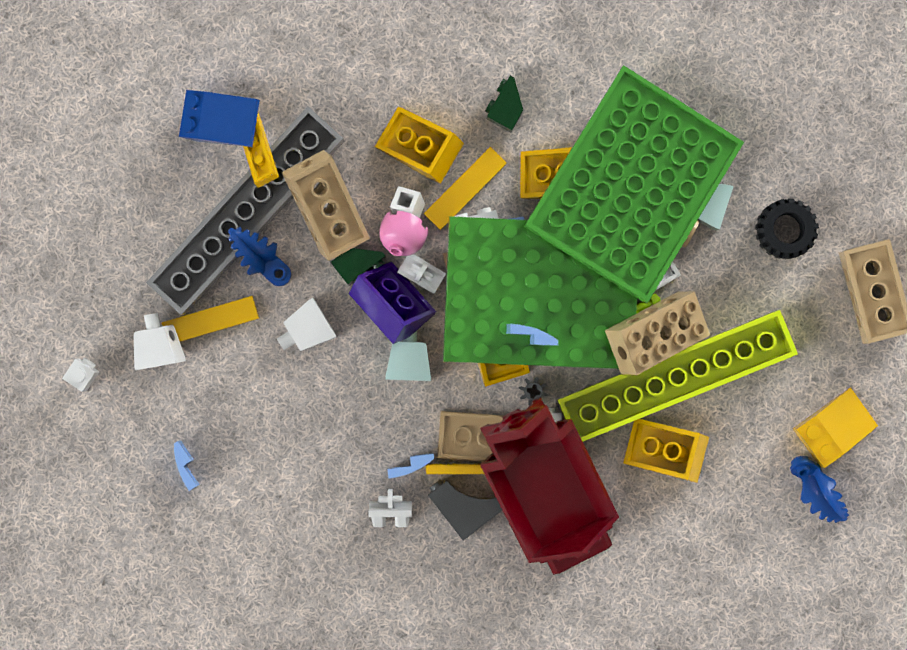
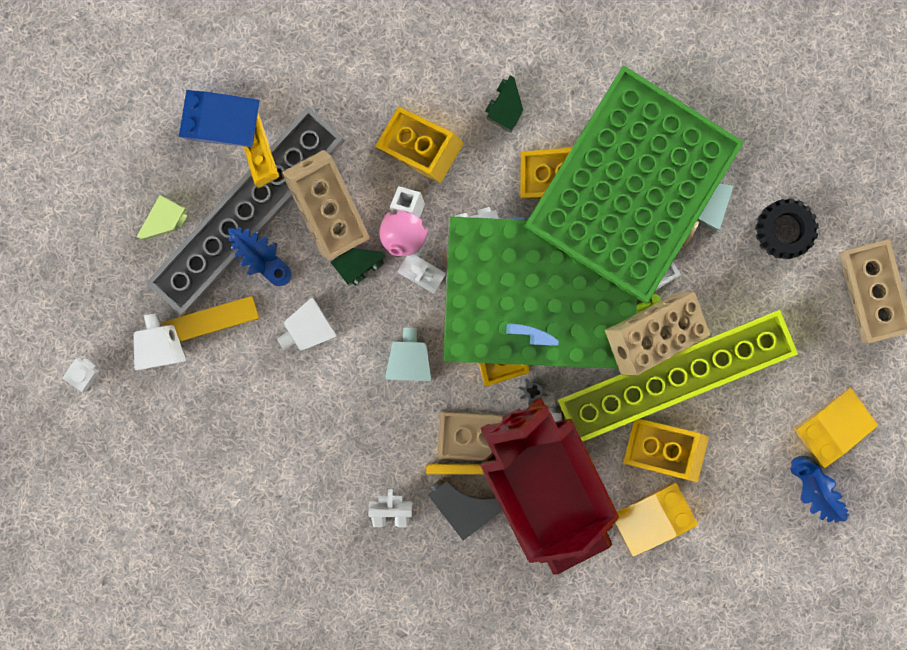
(163, 219): none -> yellowish green slope
(183, 458): light blue slope -> none
(391, 302): dark purple slope -> none
(417, 462): light blue slope -> none
(465, 188): yellow tile -> none
(655, 519): none -> yellow slope

